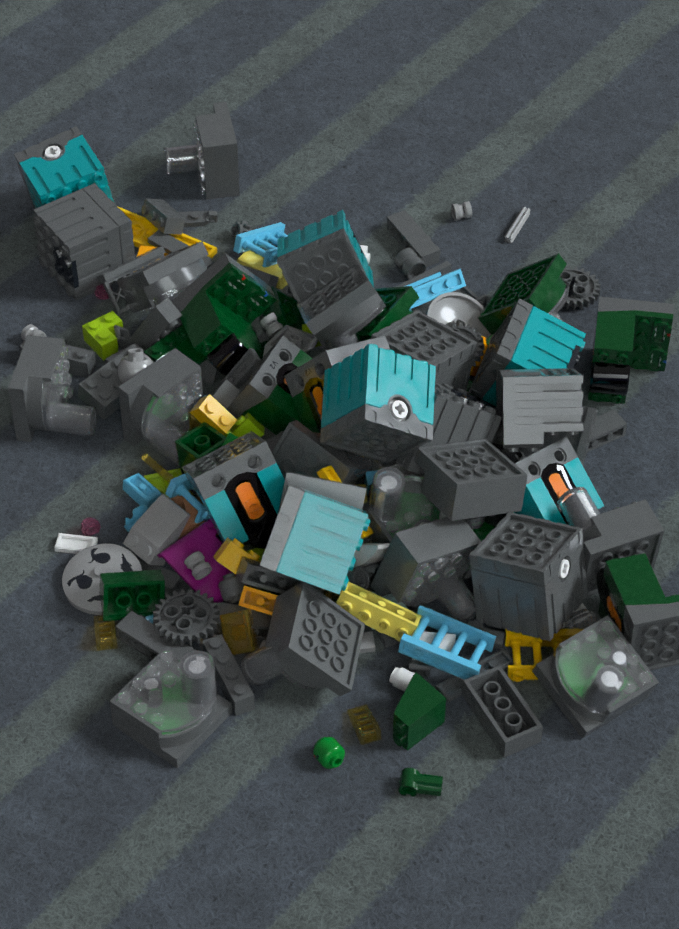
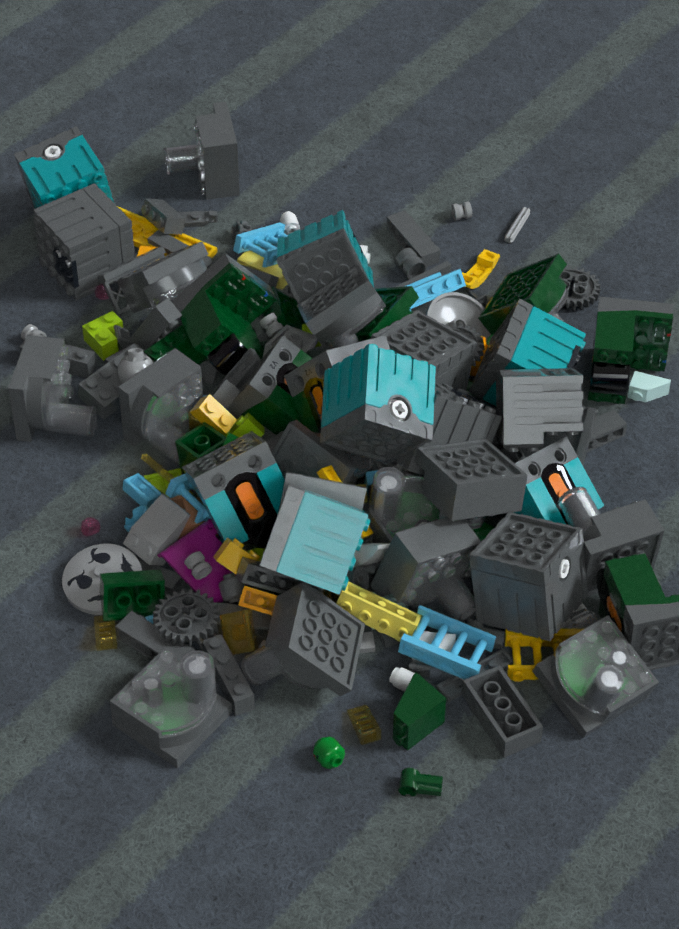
(73, 543): white tile -> none
(290, 221): none -> white brick
(479, 272): none -> yellow slope
(647, 387): none -> light aqua slope

